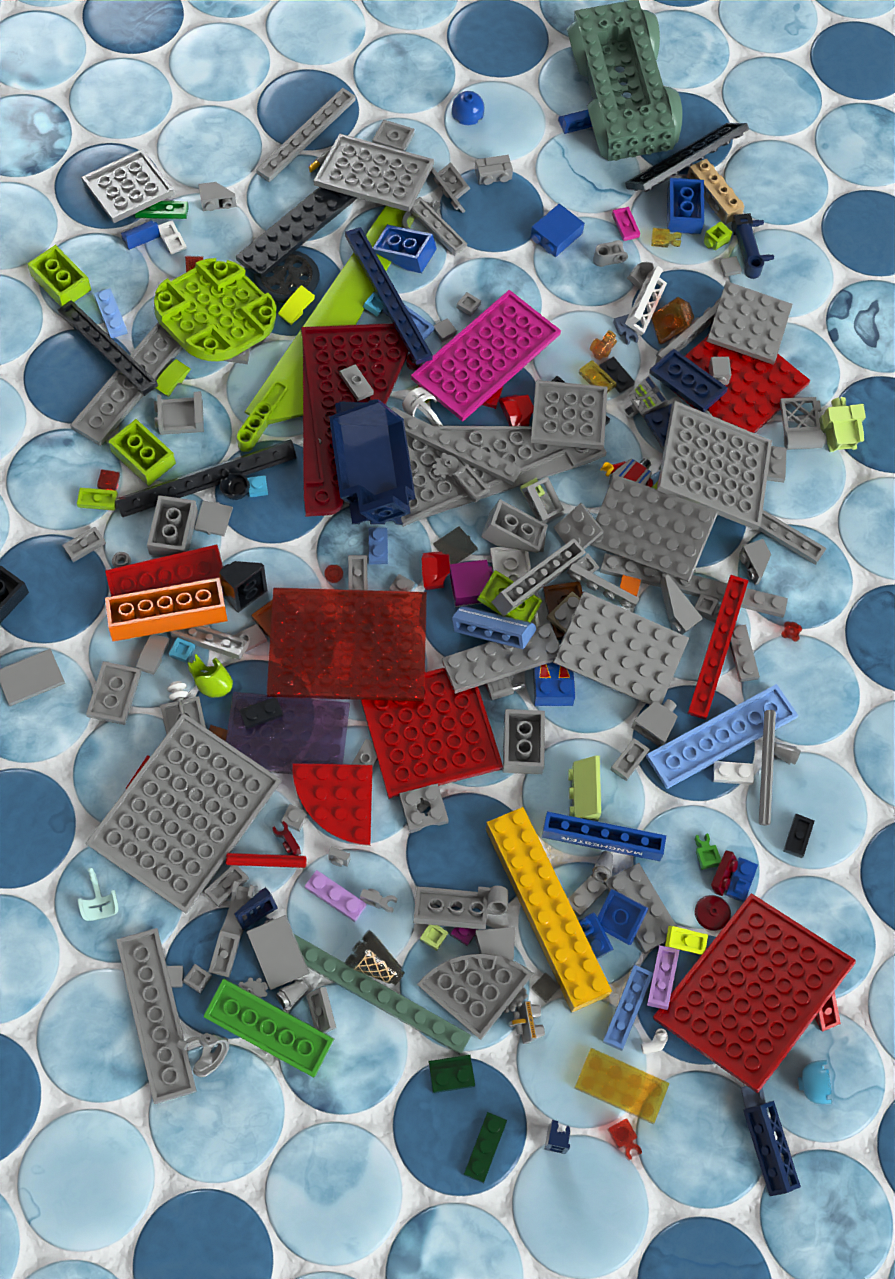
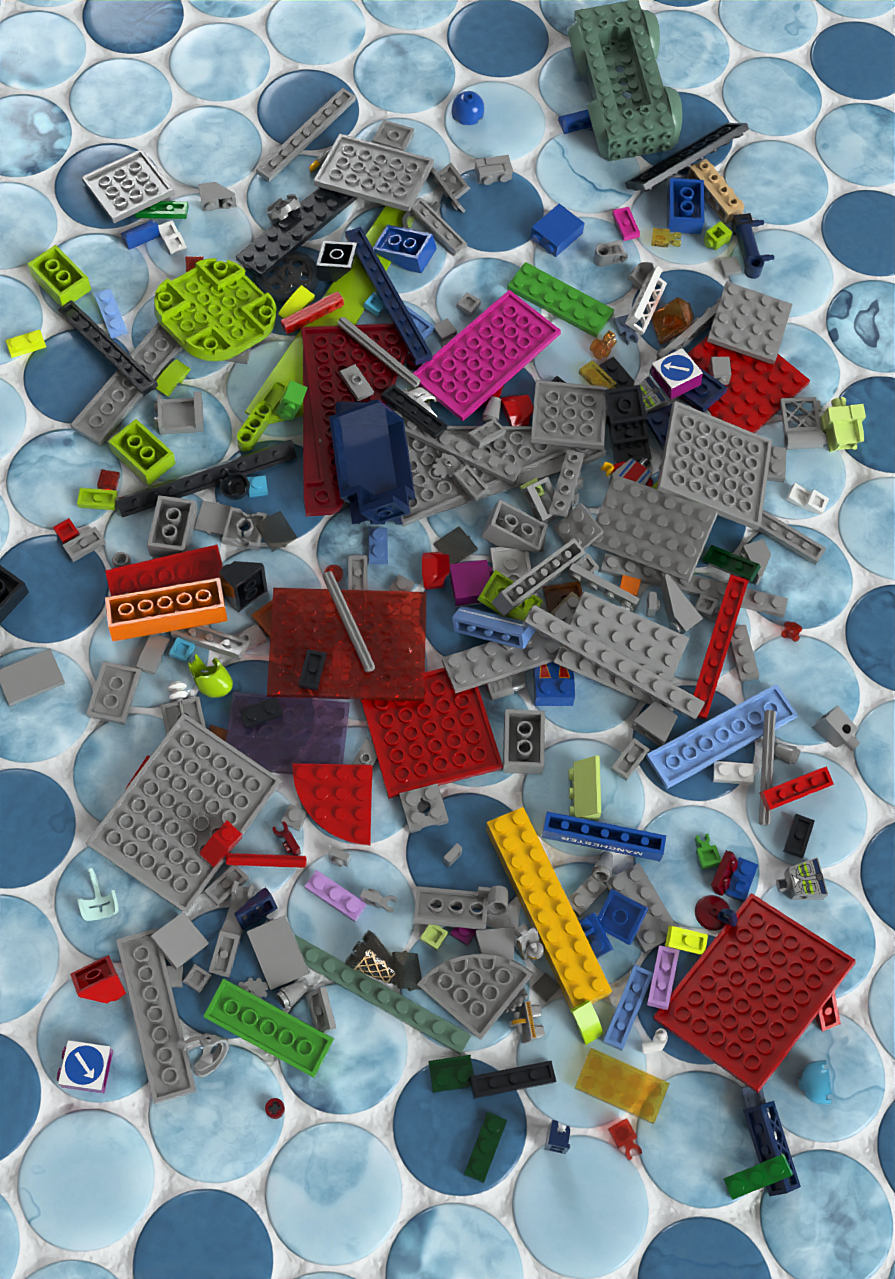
(25, 343): none -> neon yellow plate
(66, 531): none -> red plate
(85, 1066): none -> piece
(98, 981): none -> red slope
(179, 940): none -> light grey tile
(221, 843): none -> red slope
(233, 535): none -> light grey brick
(276, 531): none -> clear smoke piece
(279, 1112): none -> dark red bush
(281, 207): none -> light grey plate
(291, 400): none -> bright green brick
(312, 312): none -> piece
(312, 670): none -> black plate
(335, 260): none -> black slope
(348, 621): none -> light grey axle
(379, 352): none -> light grey axle
(407, 970): none -> clear smoke piece
(414, 411): none -> black tile
(452, 855): none -> light grey tile
(486, 433): none -> light grey plate
(492, 410): none -> light grey cone
(512, 1079): none -> black tile
(529, 942): none -> light grey hips
(560, 299): none -> bright green plate
(568, 484): none -> light grey bracket
(587, 1022): none -> slope
(613, 662): none -> light grey brick
(627, 423): none -> black slope
(653, 604): none -> light grey plate
(676, 373): none -> piece
(727, 916): none -> dark blue tile
(731, 563): none -> dark green plate
(758, 1176): none -> green plate
(796, 788): none -> red plate
(804, 881): none -> torso
(811, 501): none -> white slope
(837, 728): none -> light grey torso

